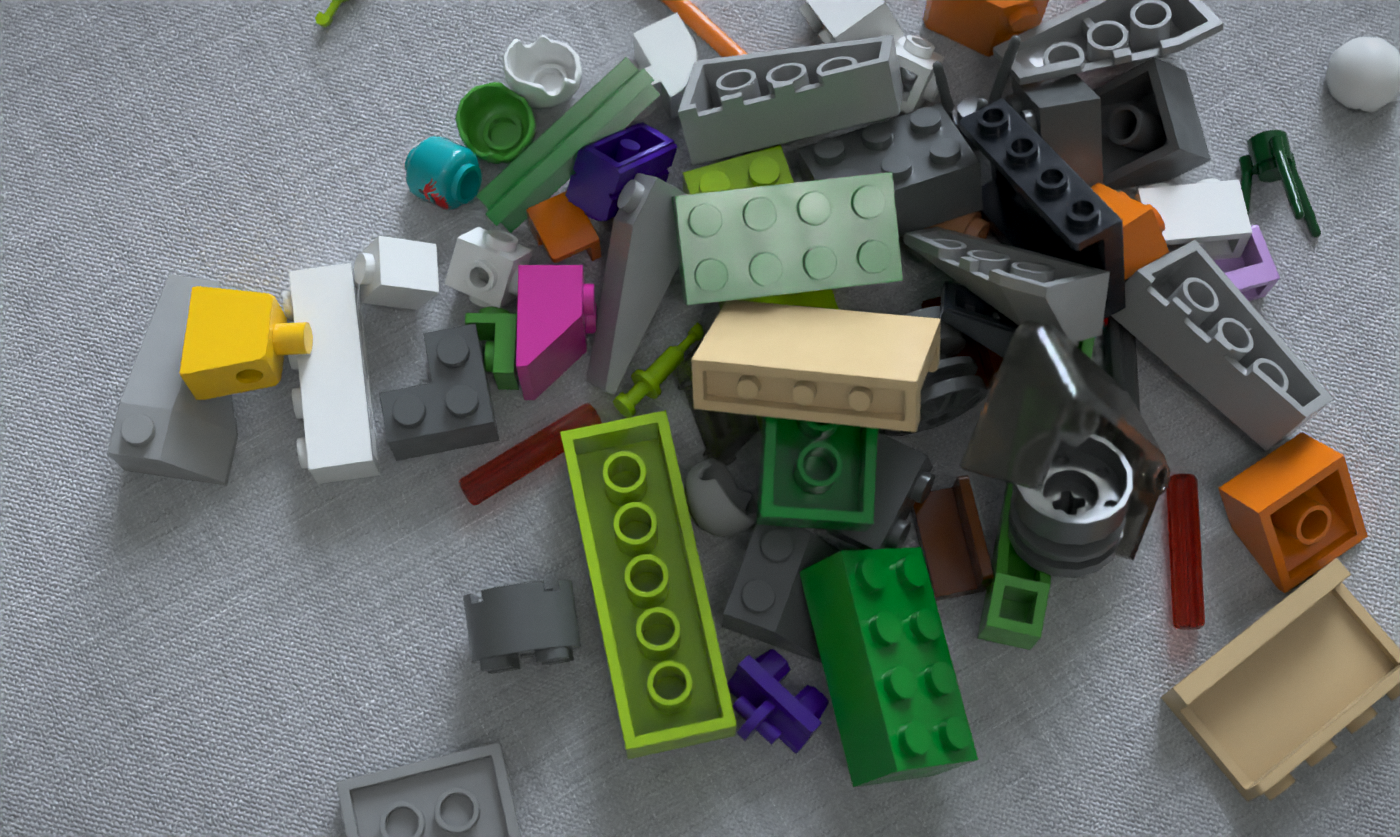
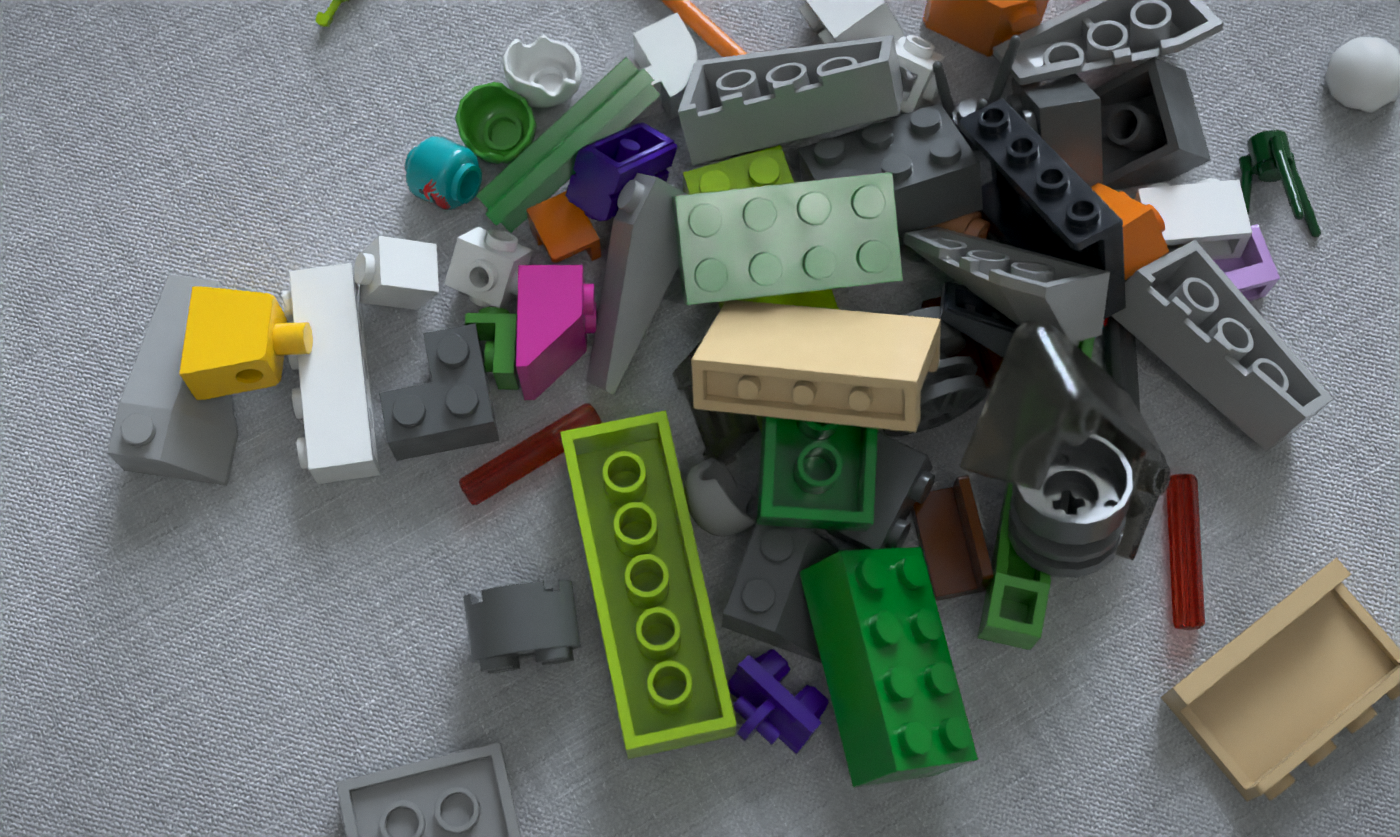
(648, 381): lime piece -> none
(1295, 510): orange slope -> none

